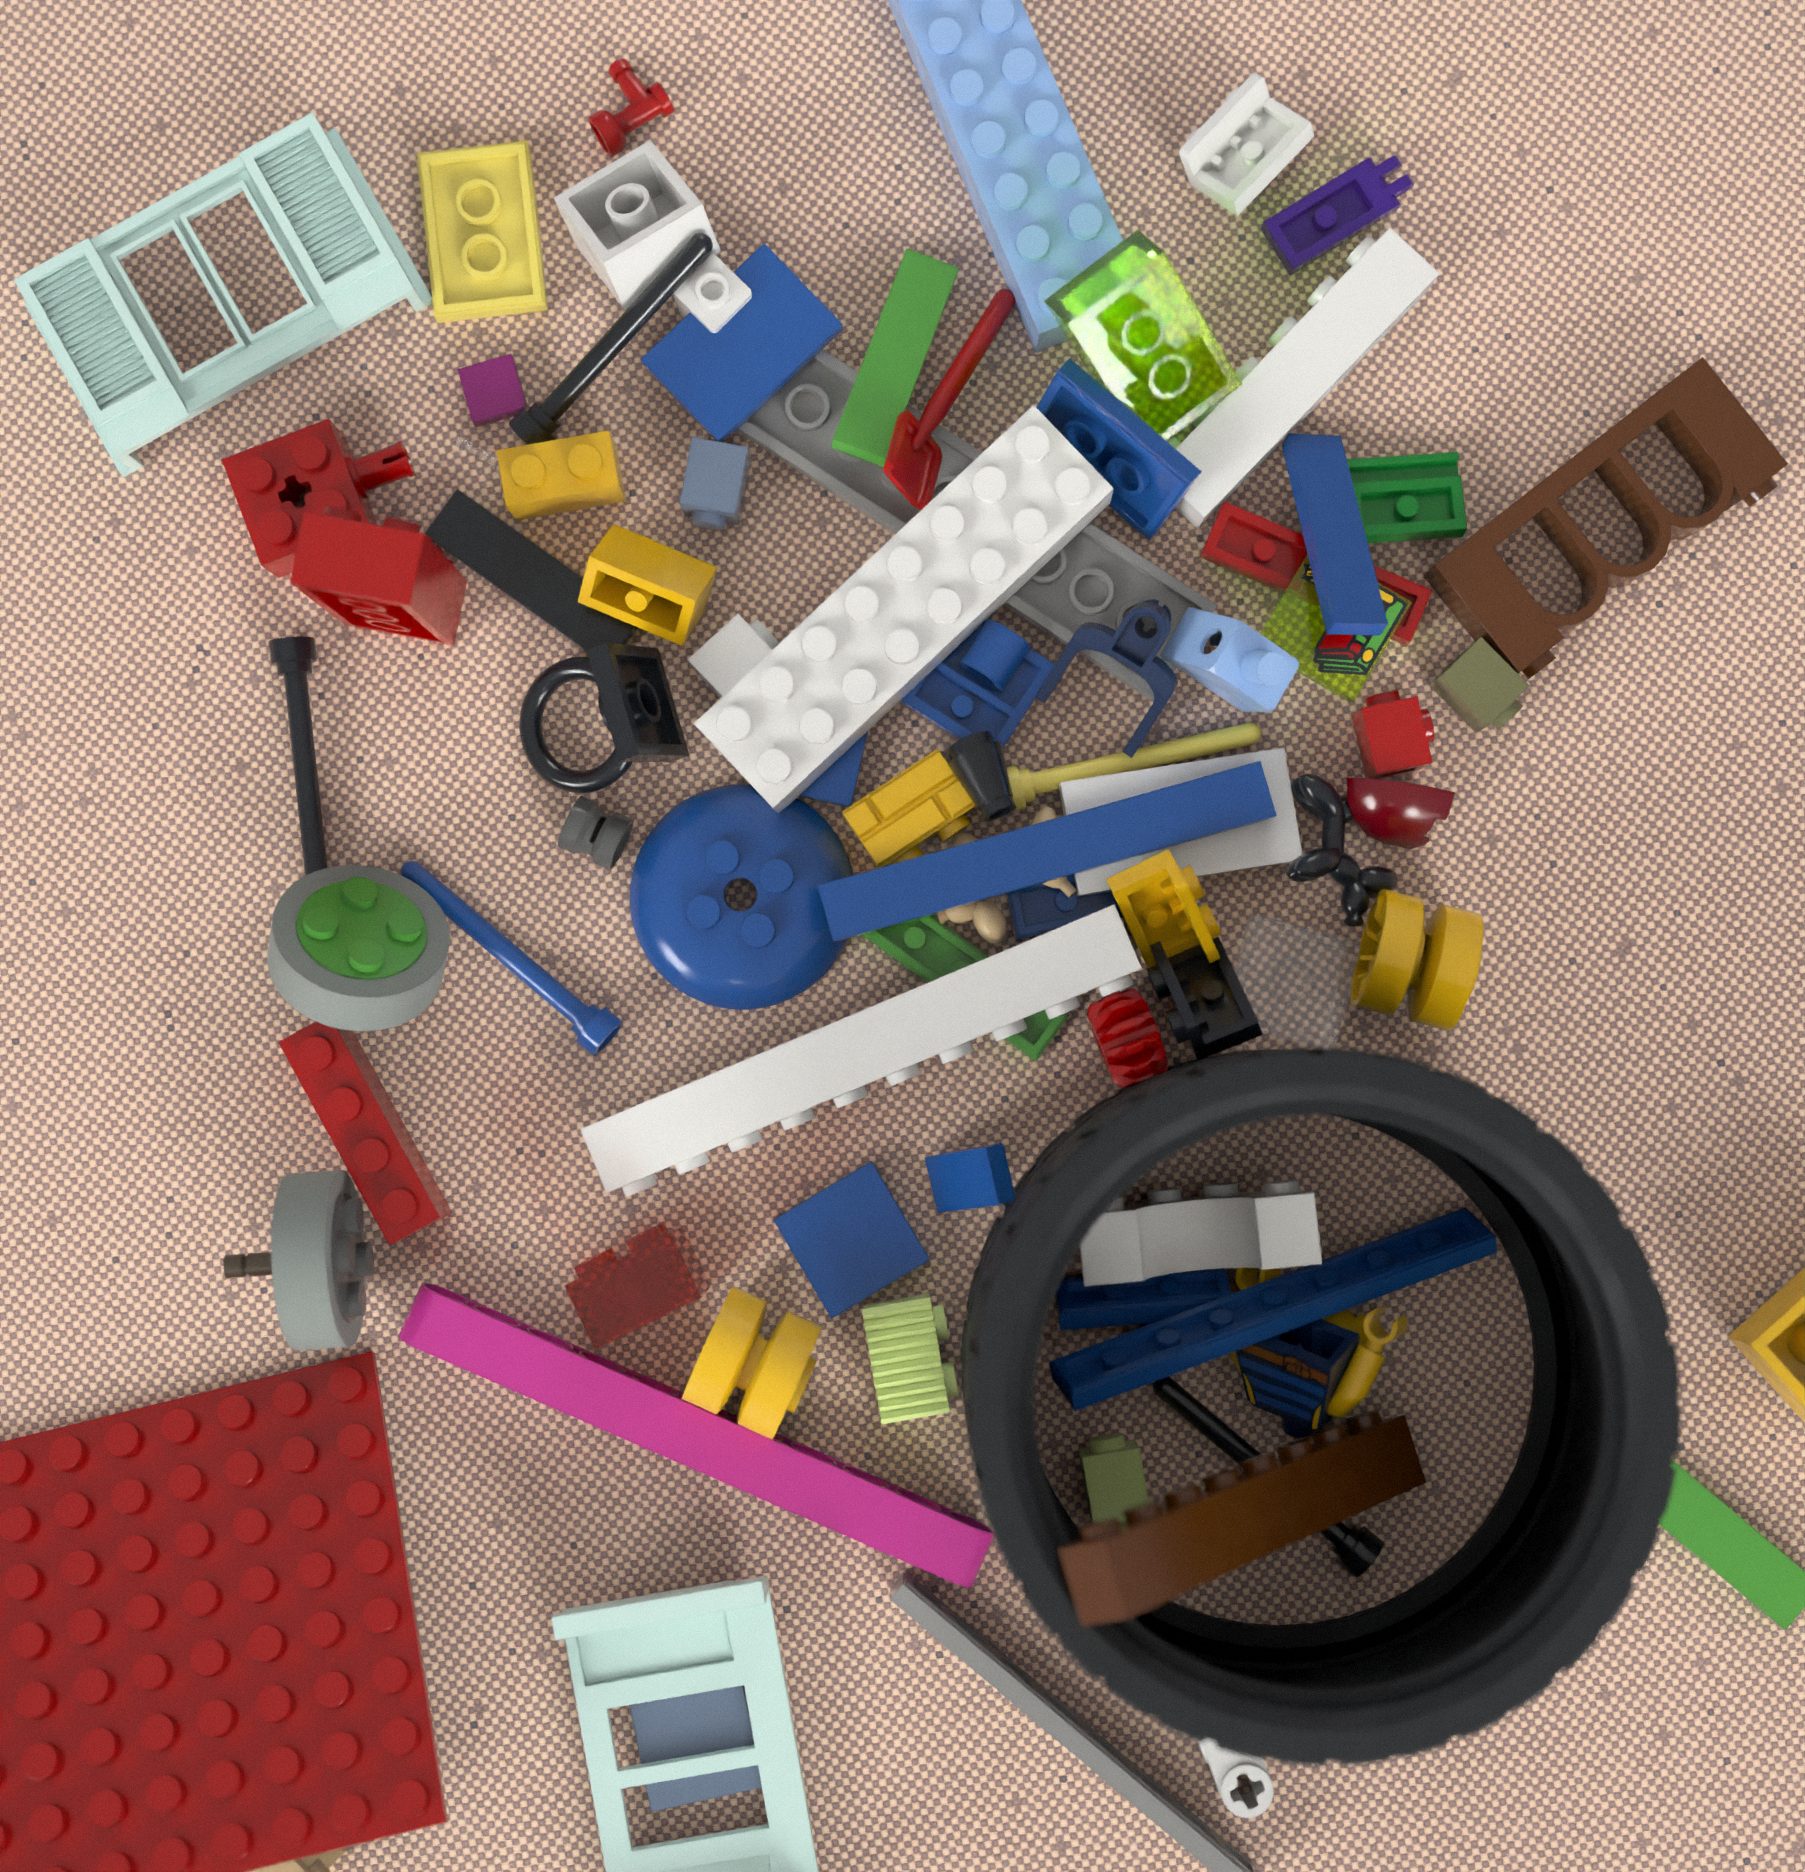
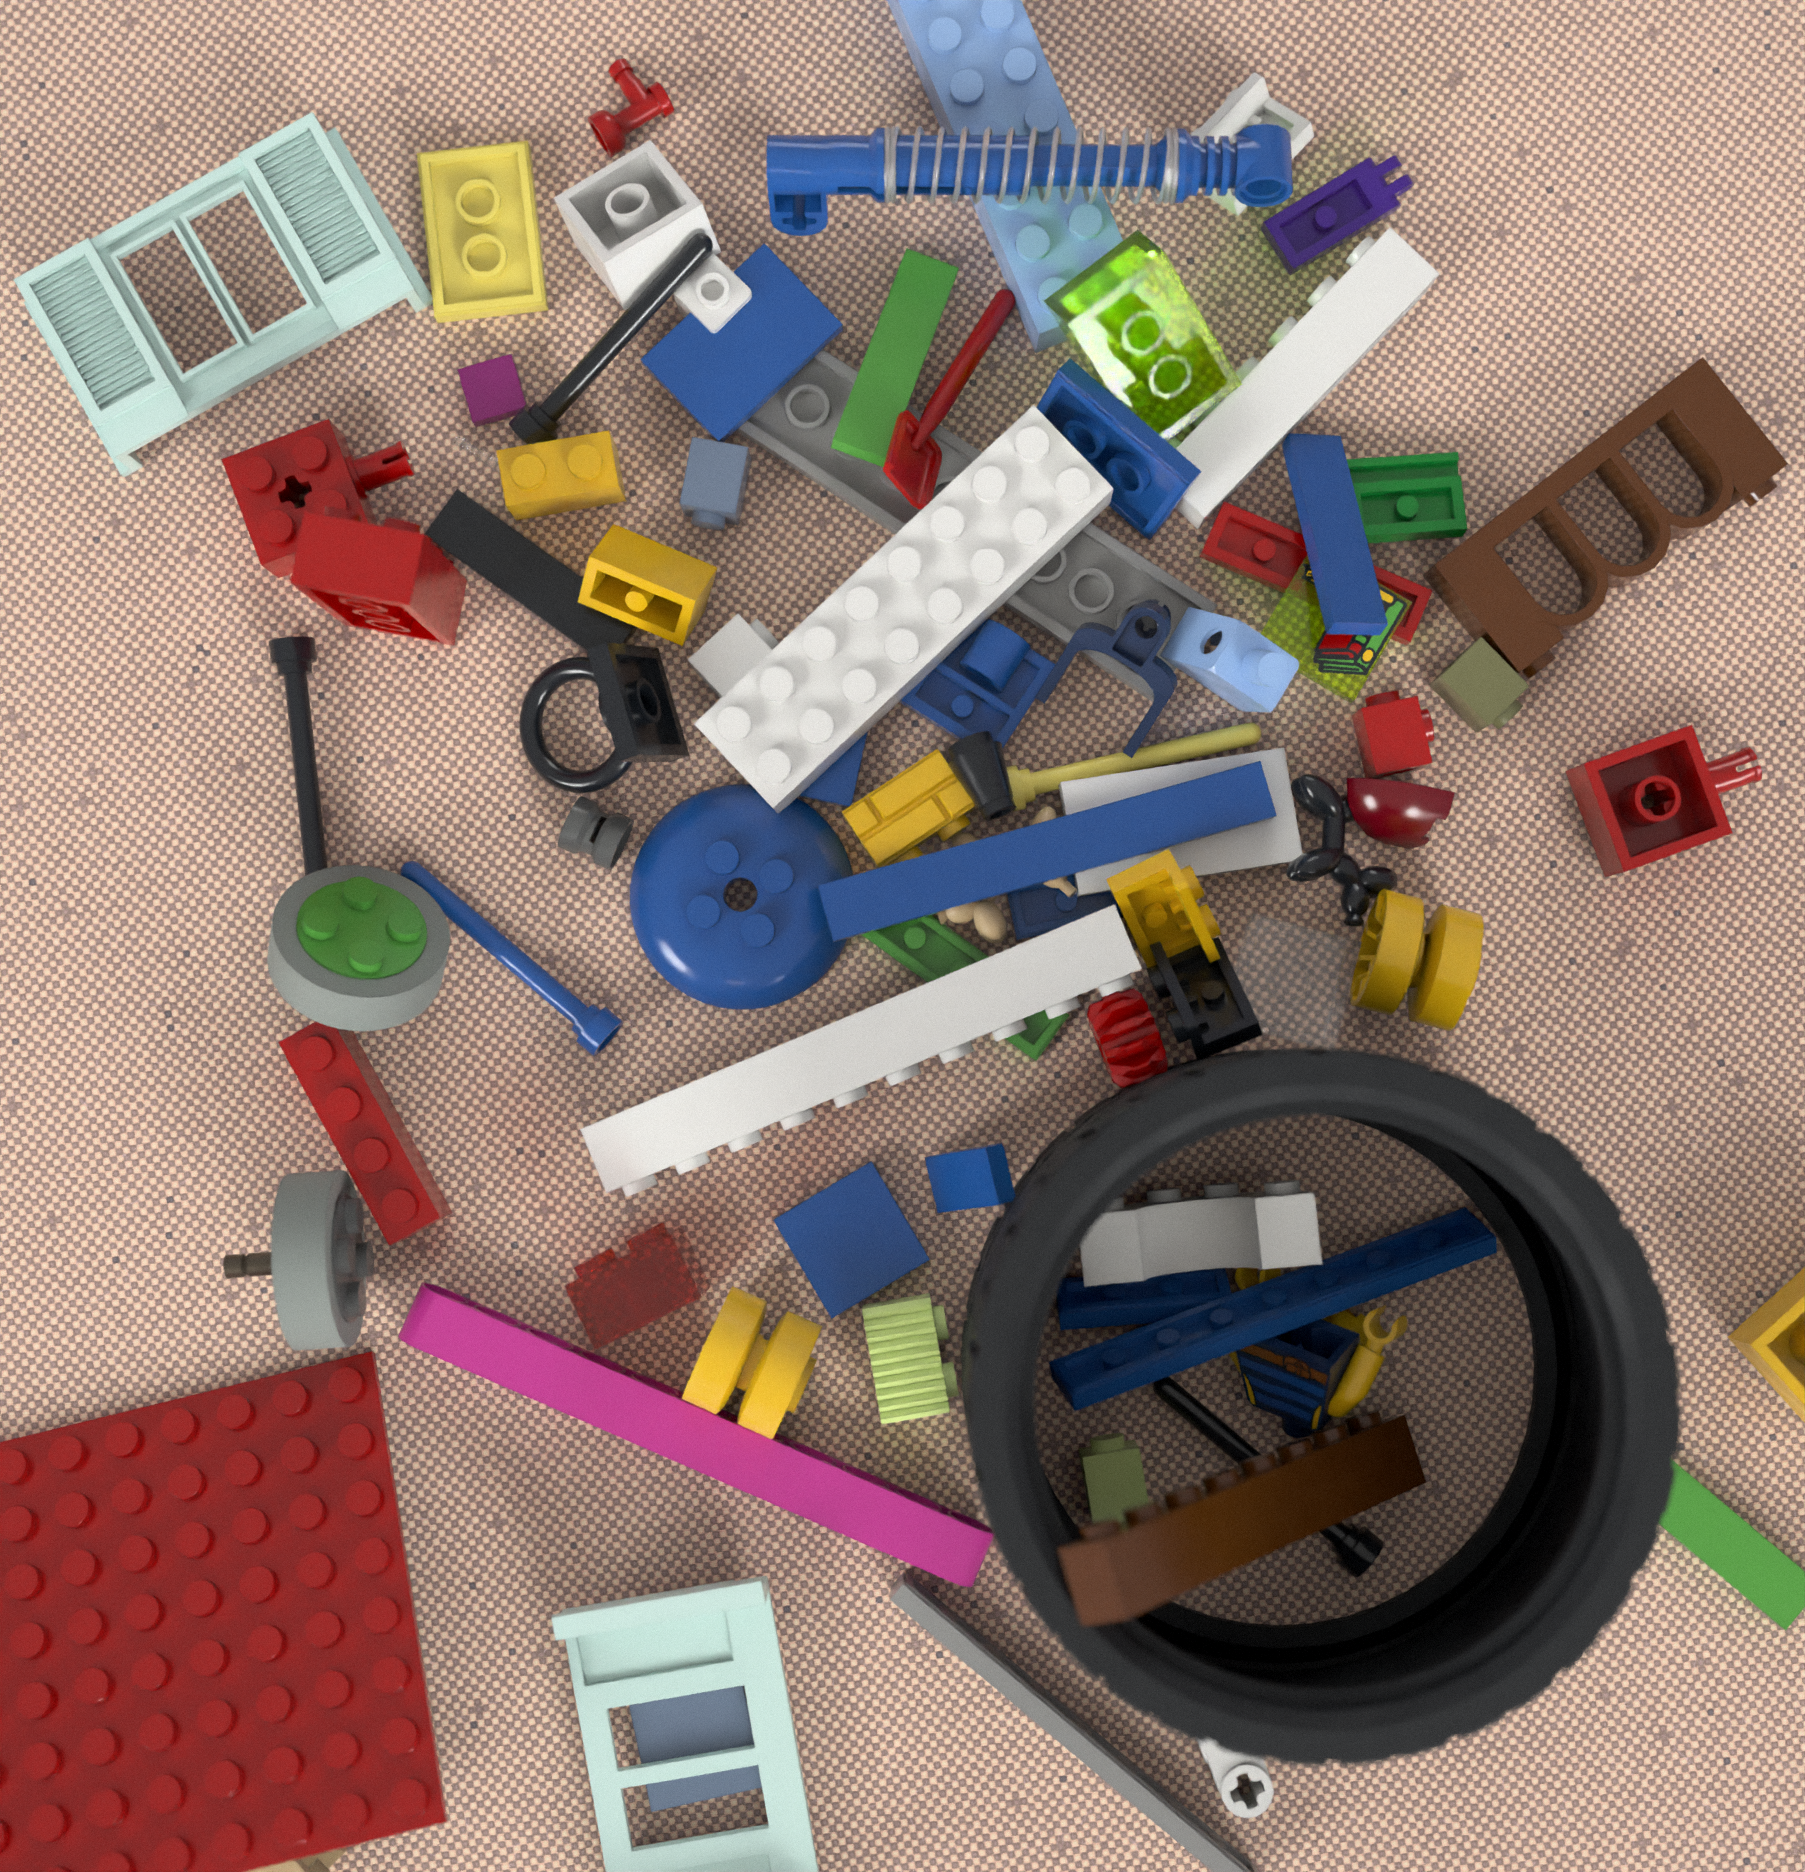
(889, 164): none -> blue piece
(1683, 793): none -> red brick

